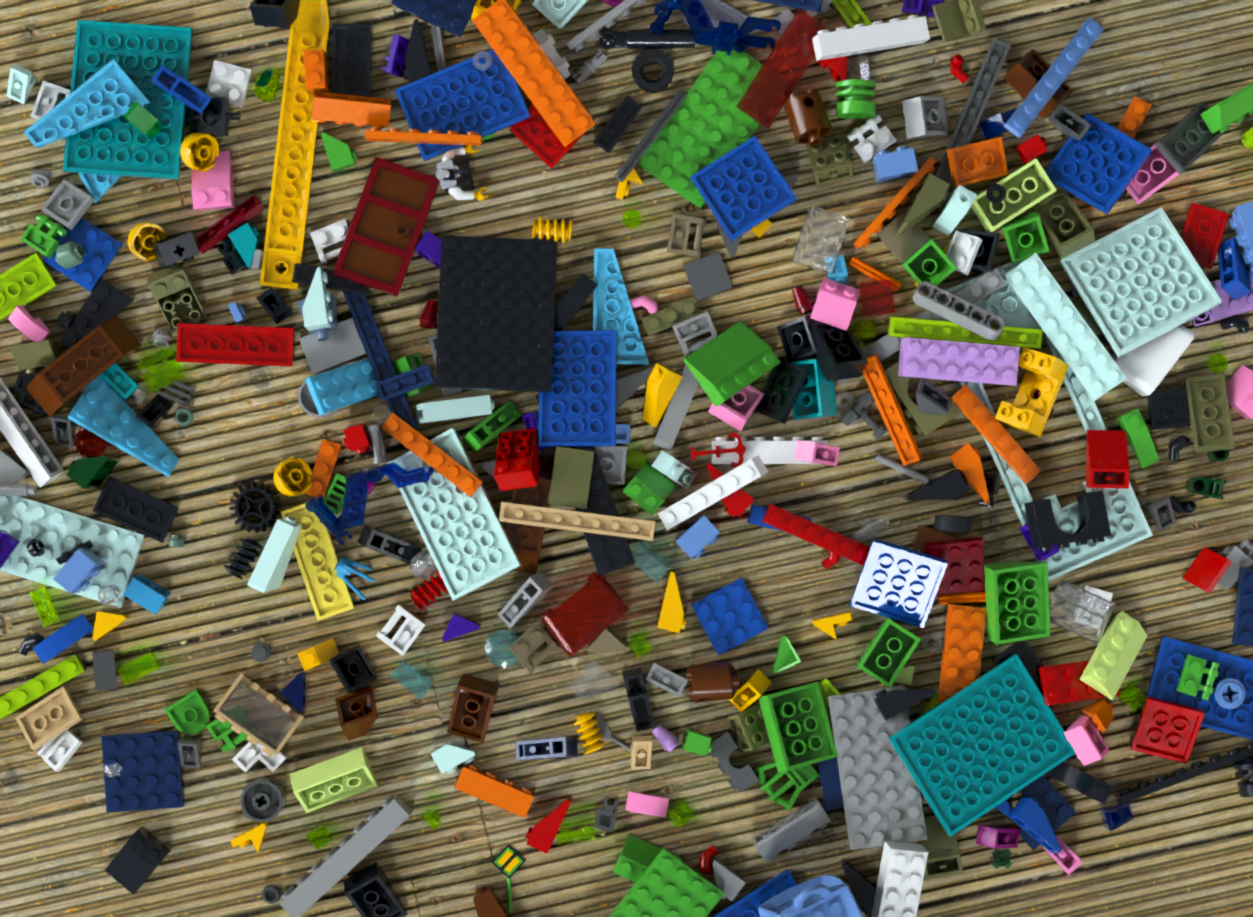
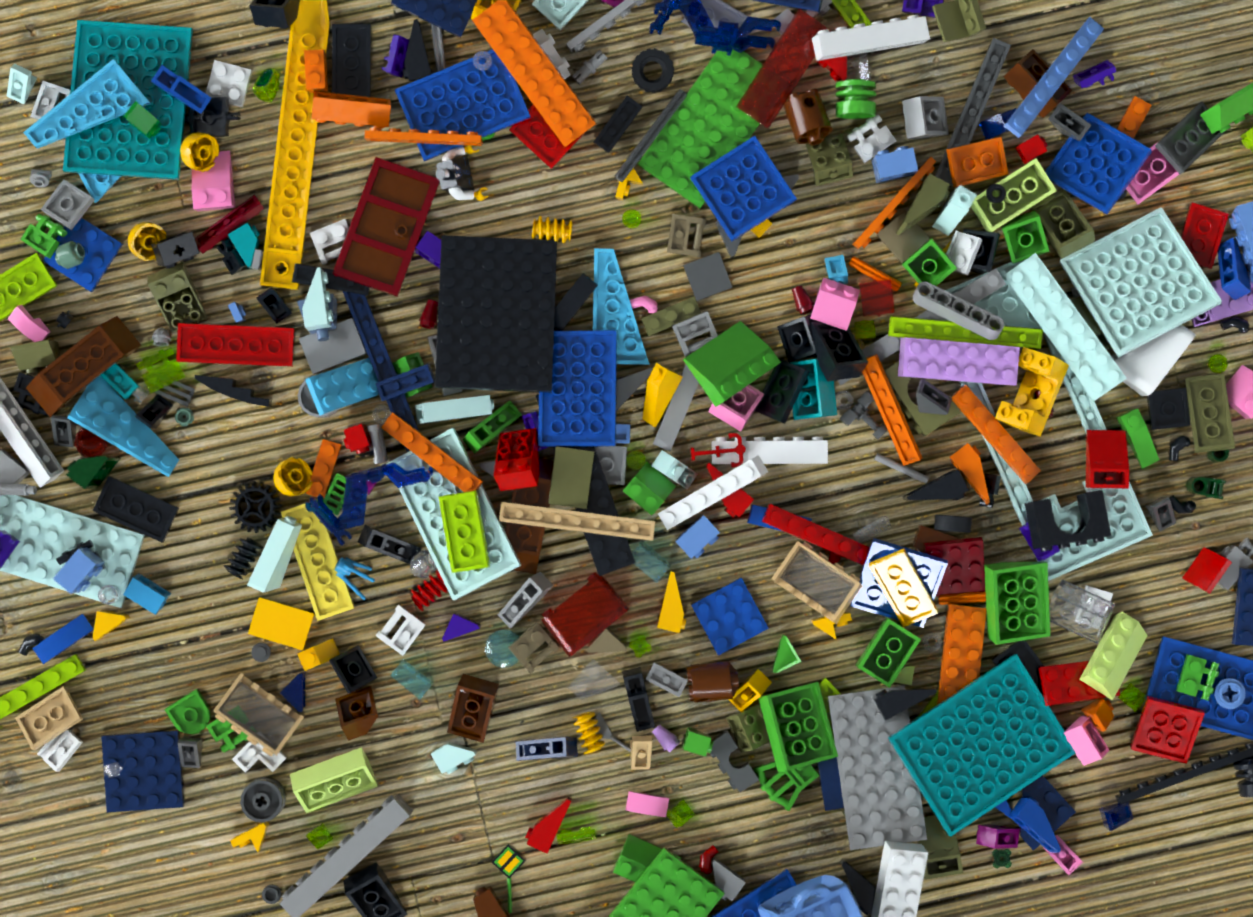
(35, 547): black plate -> none
(44, 607): clear neon green plate -> none
(102, 305): black wing -> none
(104, 670): dark grey hinge -> none
(137, 860): black slope -> none
(138, 668): clear neon green plate -> none
(176, 541): sand green plate -> none
(229, 388): none -> black slope
(281, 623): none -> yellow tile
(338, 153): bright green slope -> none
(432, 818): clear neon green plate -> none
(464, 531): none -> lime tile
(495, 791): orange brick -> none
(606, 818): dark grey plate -> none
(644, 40): black piece -> none
(790, 830): light grey slope -> none
(817, 453): bright pink slope -> none
(817, 581): none -> clear window
(820, 239): clear slope -> none
(903, 587): none -> tile
(956, 68): red arm -> none
(1081, 781): black arch -> none
(1096, 73): none -> dark purple plate

